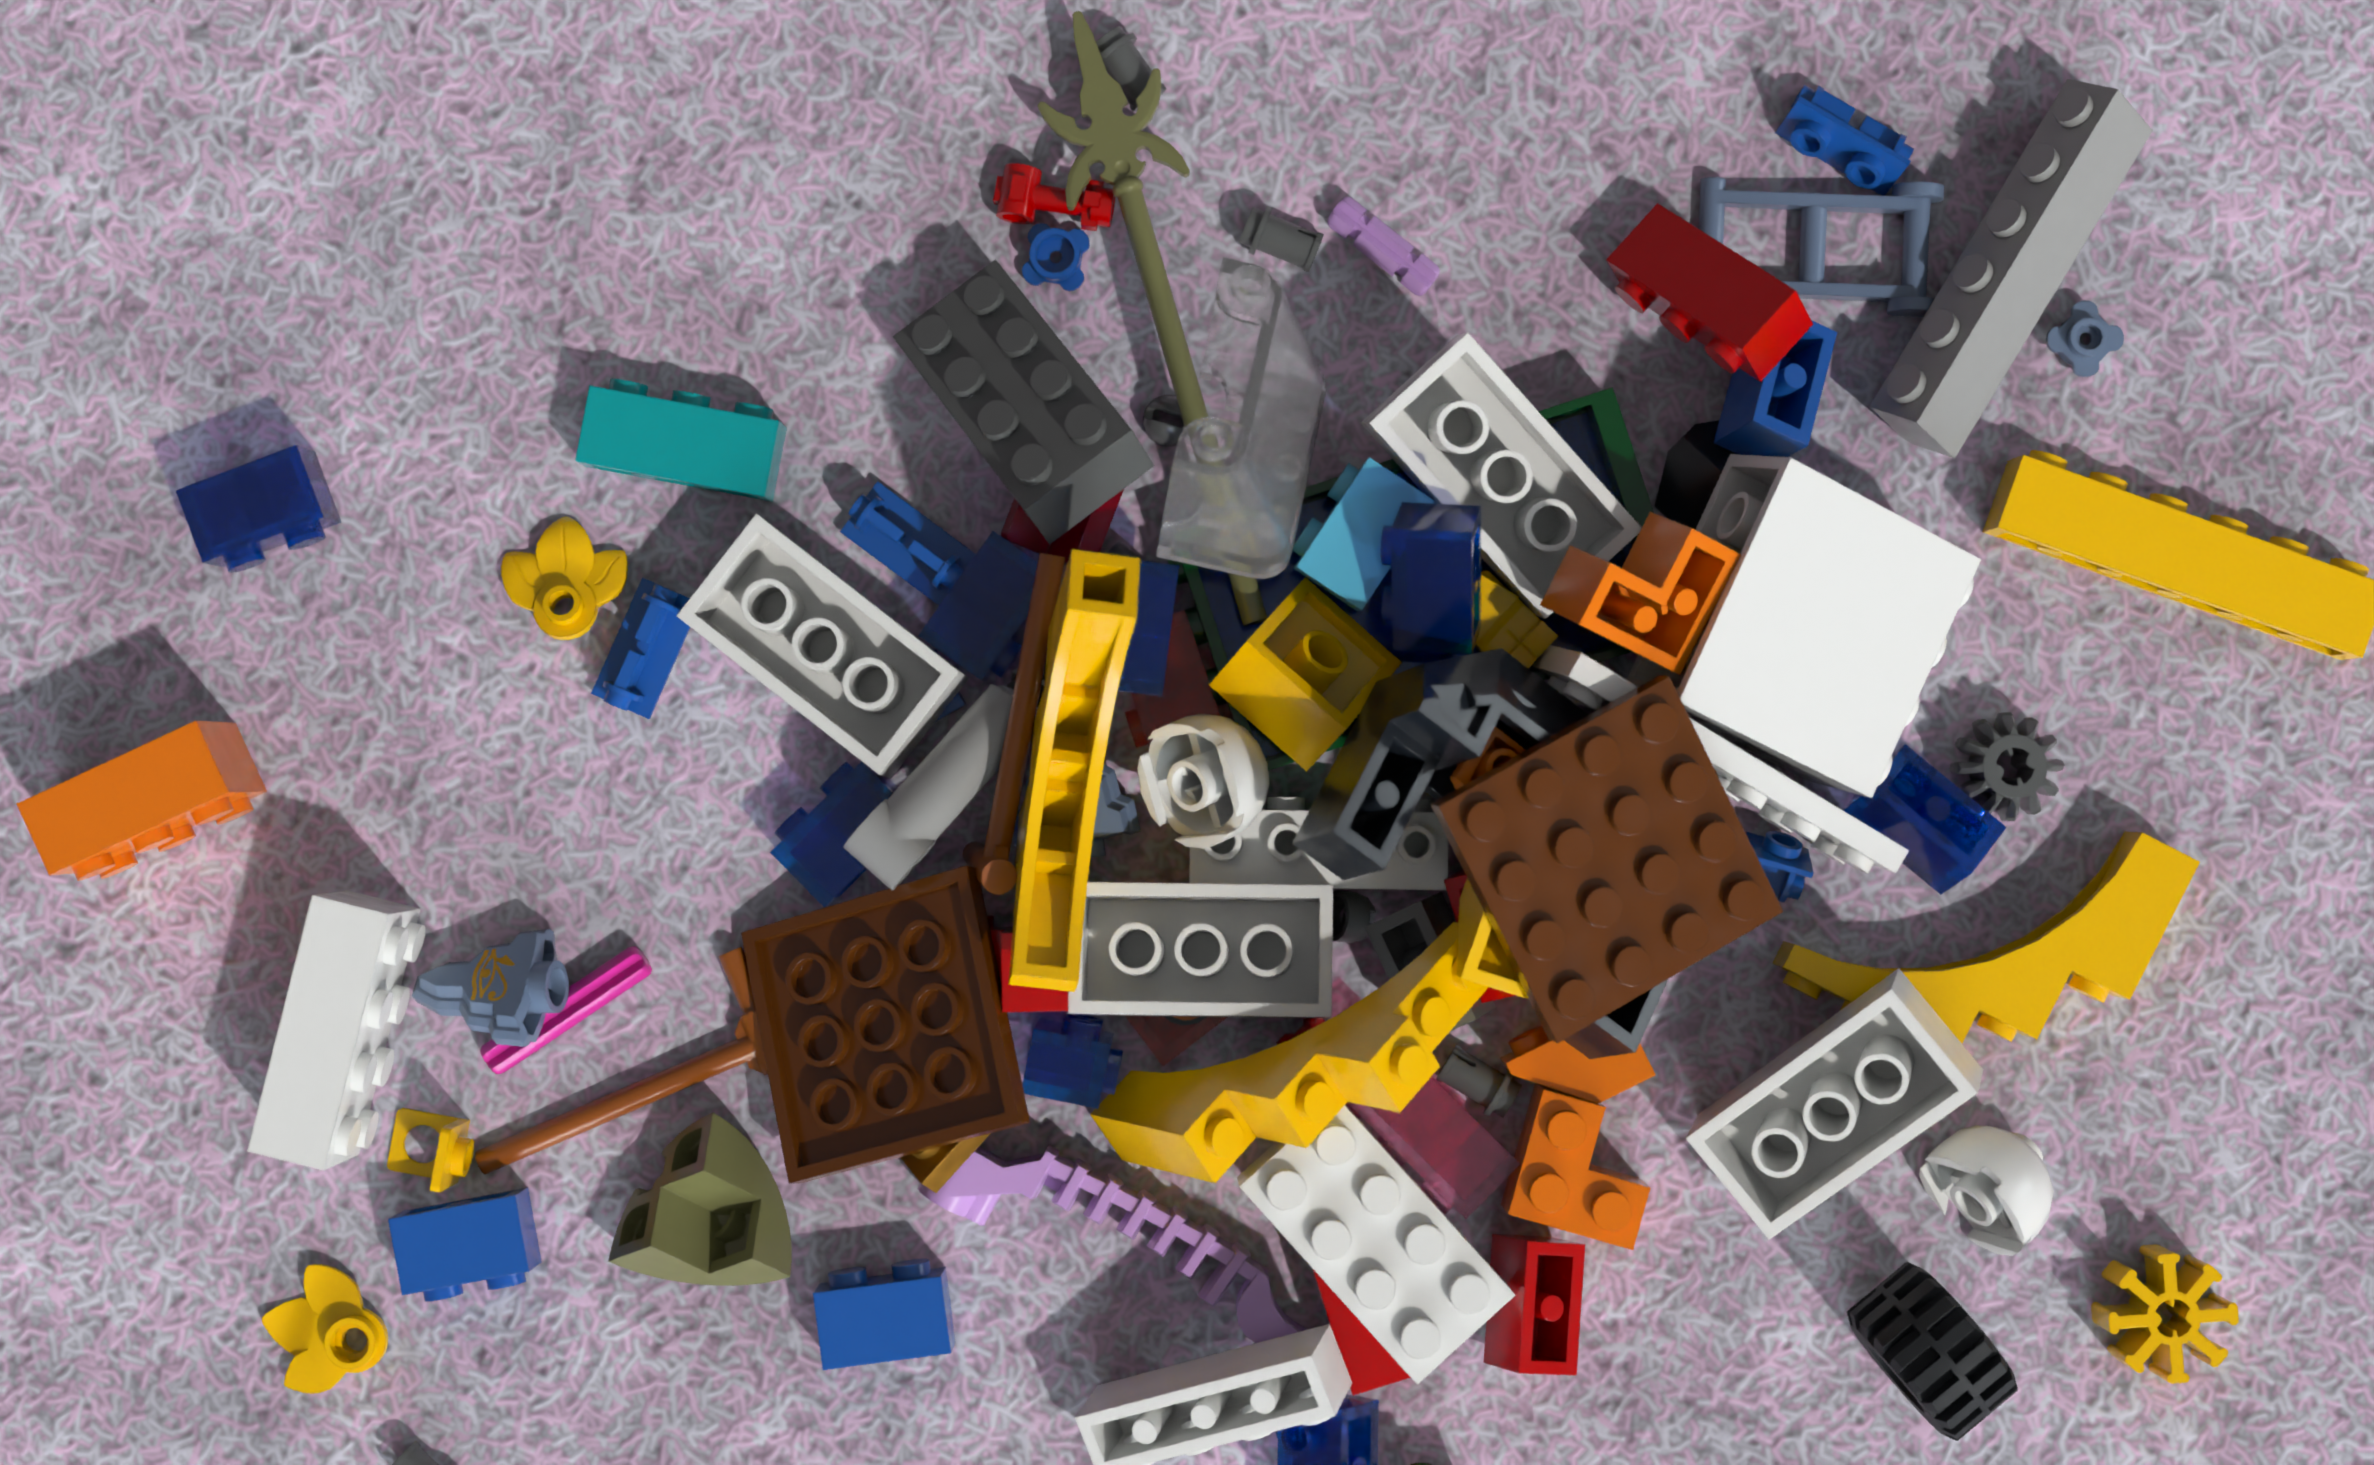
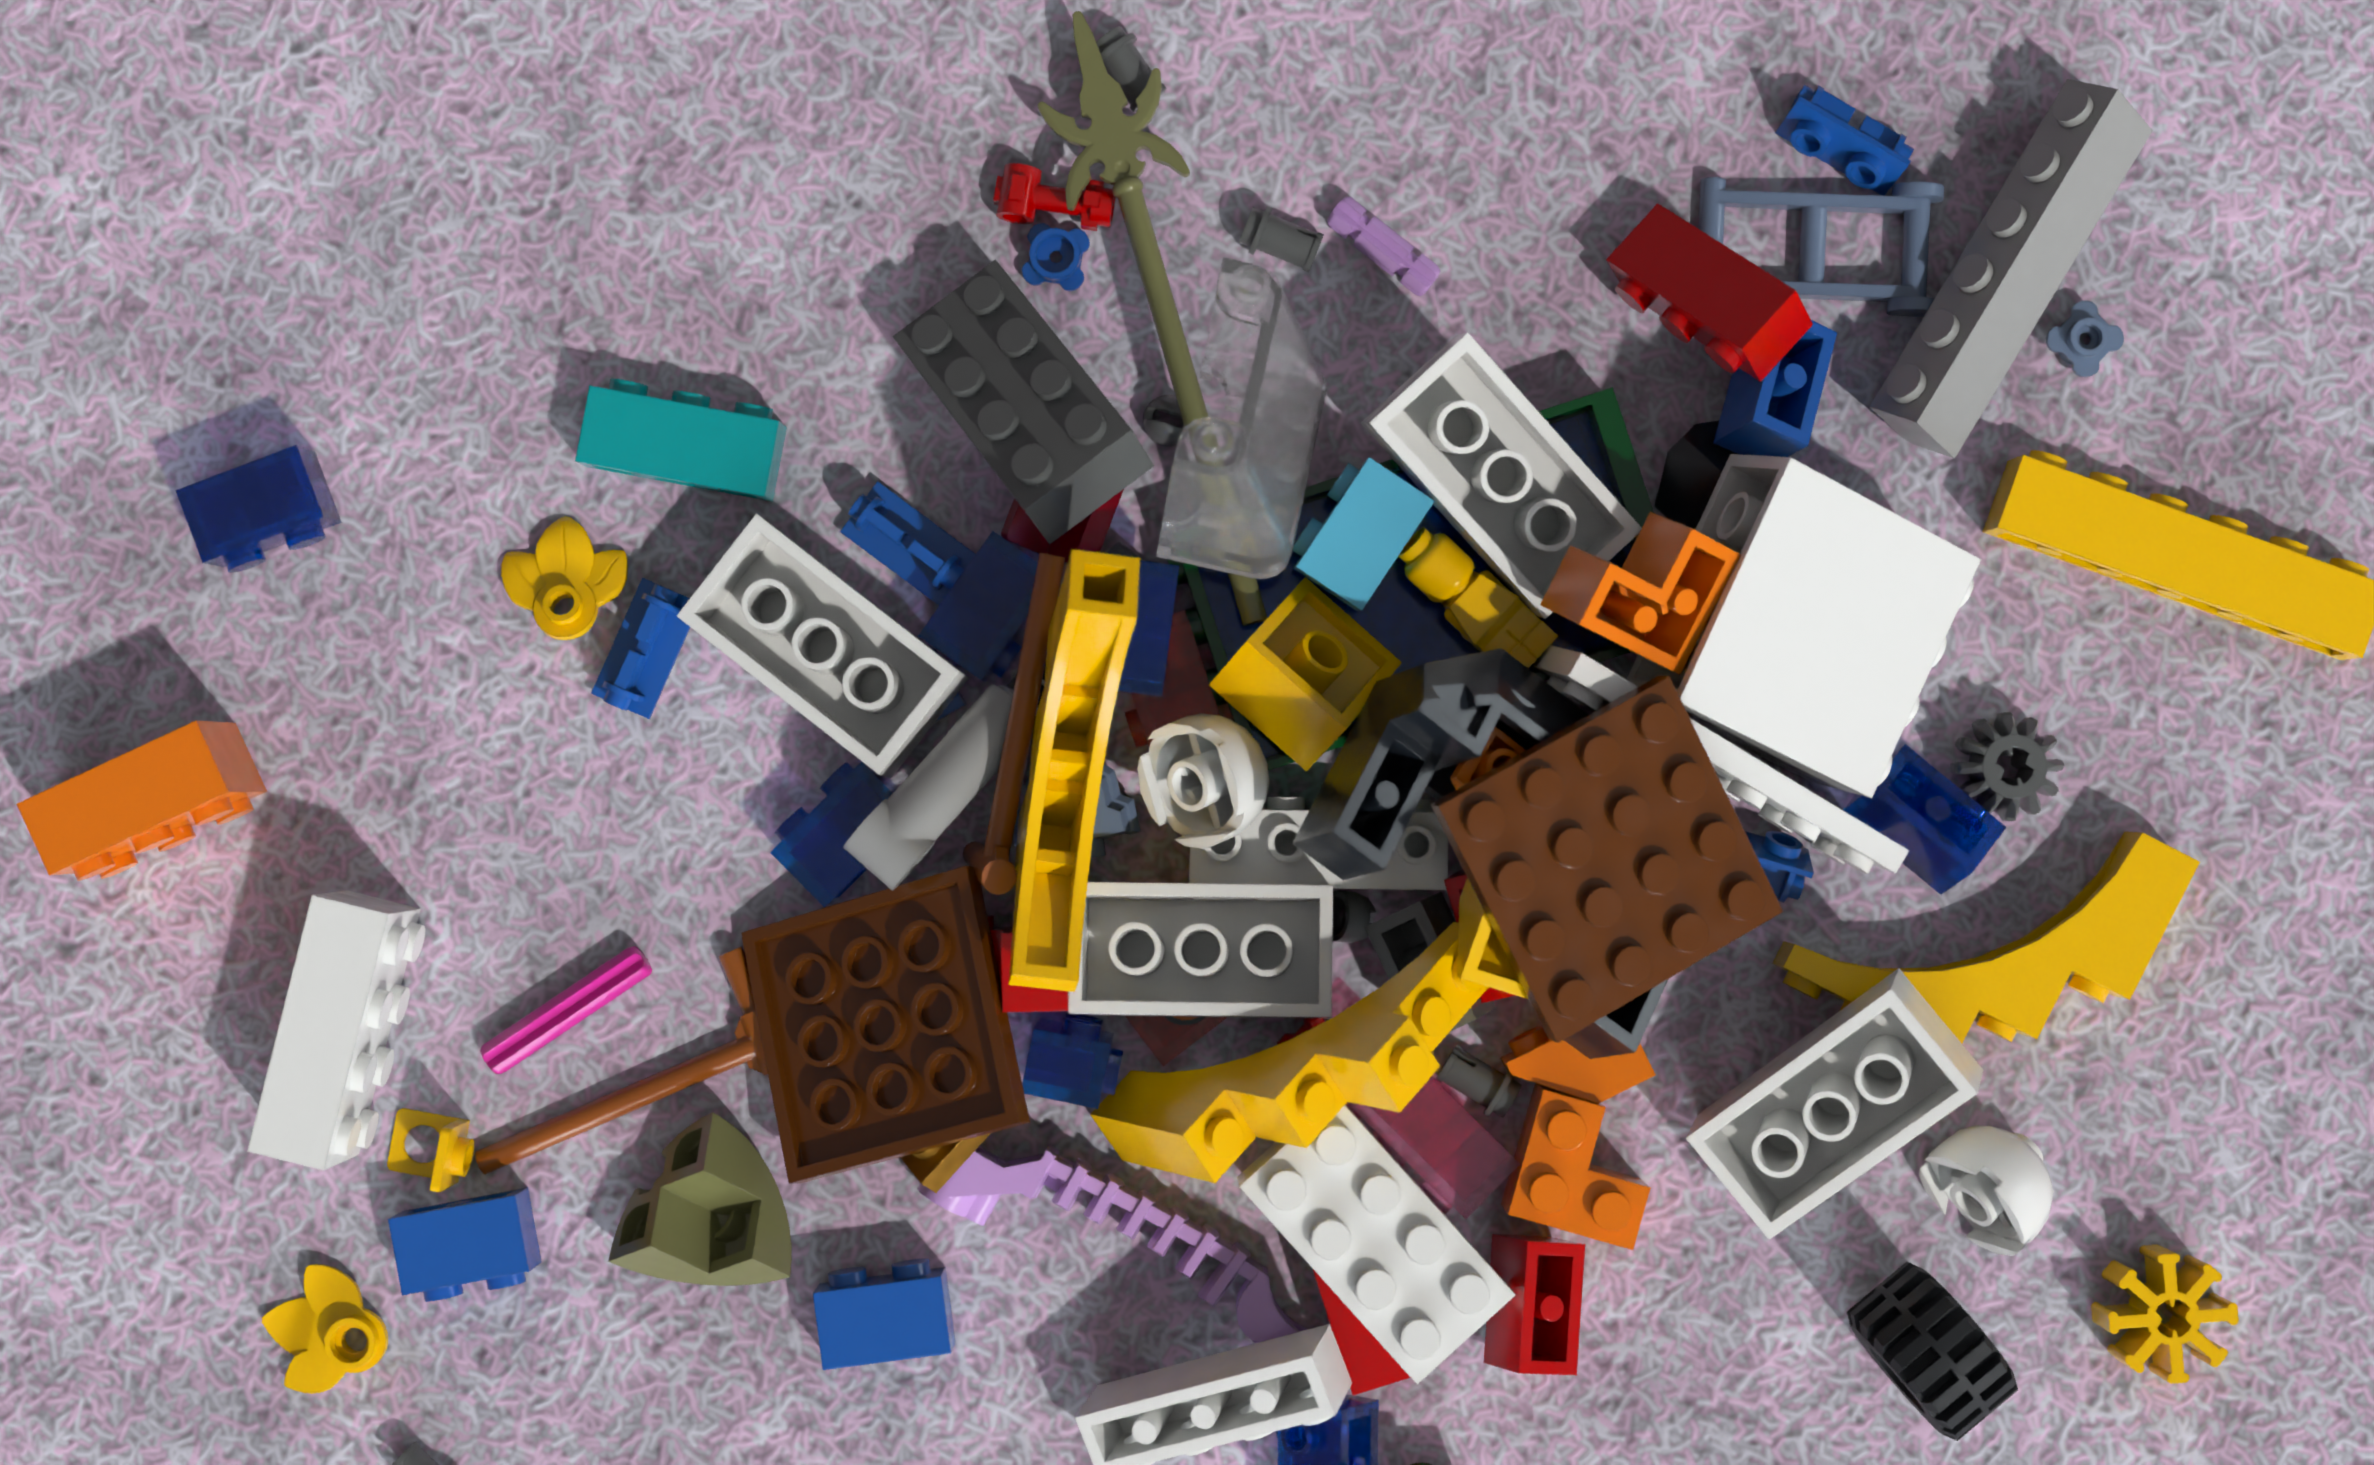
(501, 989): sand blue rock -> none
(1434, 577): clear blue brick -> none

